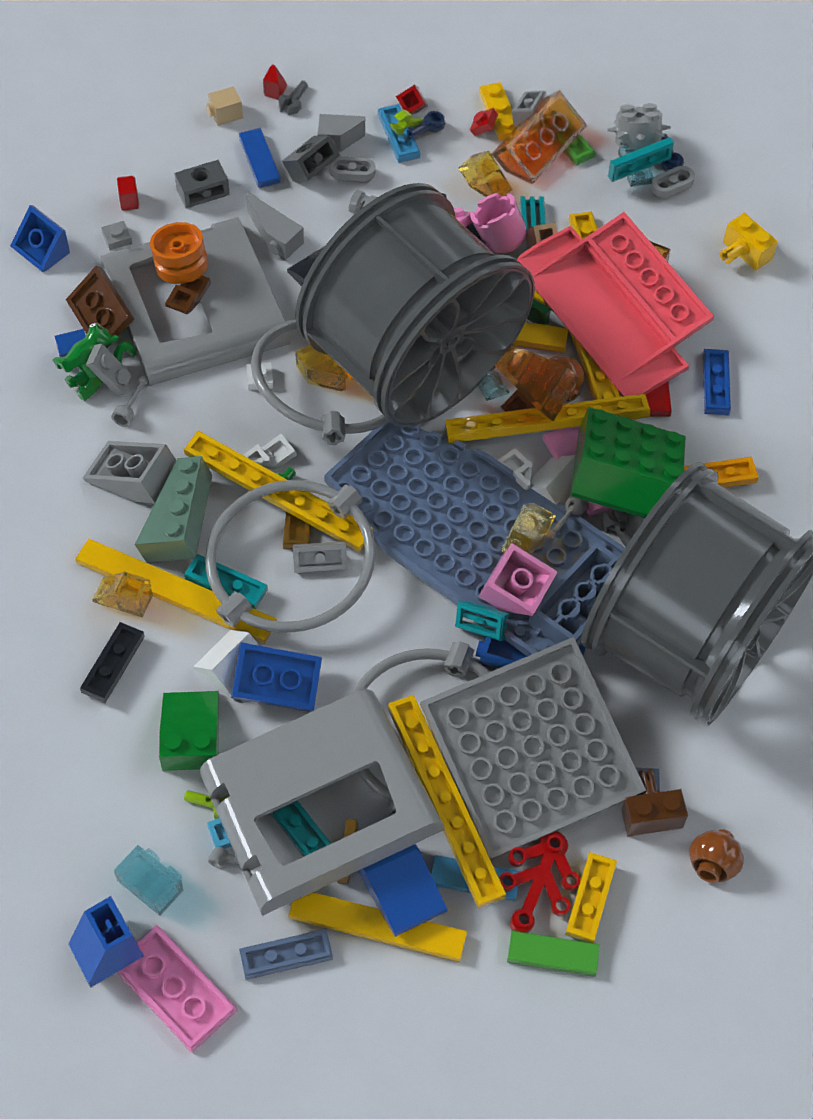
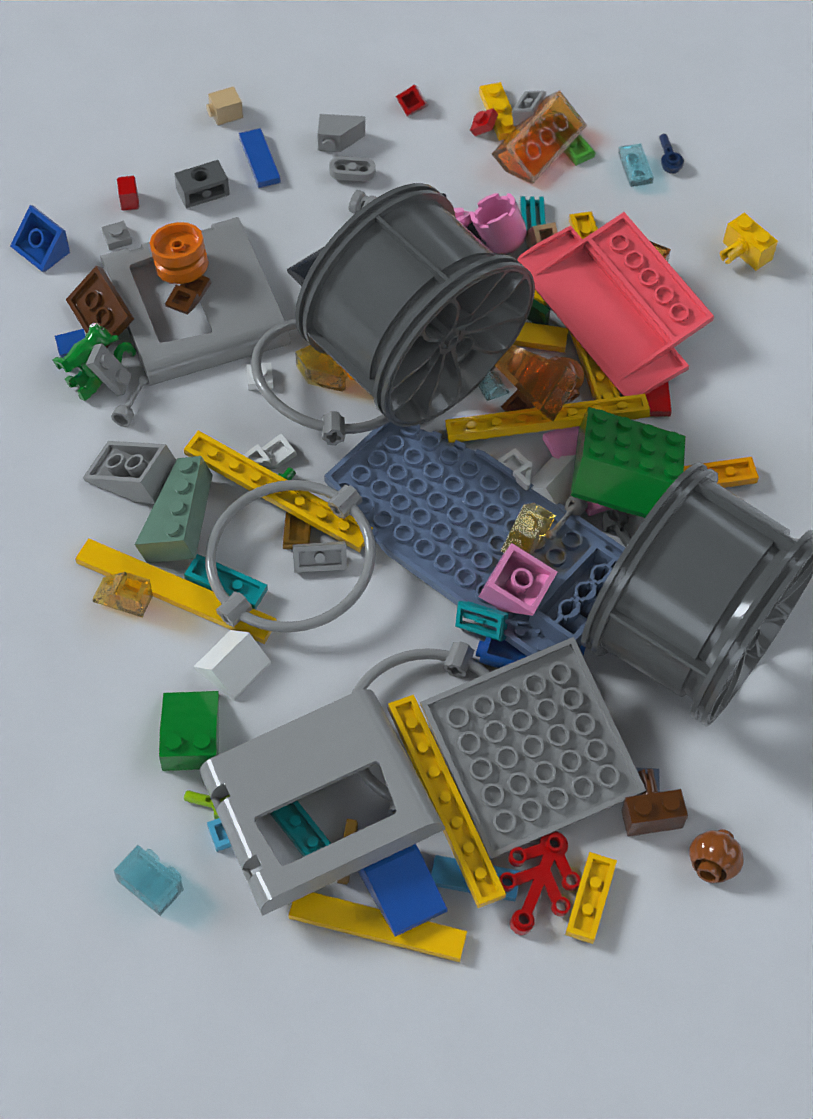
(103, 942): blue slope -> none
(112, 662): black plate -> none
(177, 990): bright pink tile -> none
(219, 856): light grey hand -> none
(273, 83): red slope -> none
(276, 677): blue plate -> none
(277, 230): light grey slope -> none
(286, 954): sand blue tile -> none
(292, 99): dark grey bar -> none
(310, 158): dark grey brick -> none
(403, 147): dark azure tile -> none
(404, 121): lime bar -> none
(433, 122): dark blue plate -> none
(485, 175): clear yellow slope -> none
(553, 953): bright green tile -> none
(638, 126): light grey brick -> none
(640, 159): teal tile -> none
(672, 181): light grey plate -> none
(716, 382): blue tile -> none

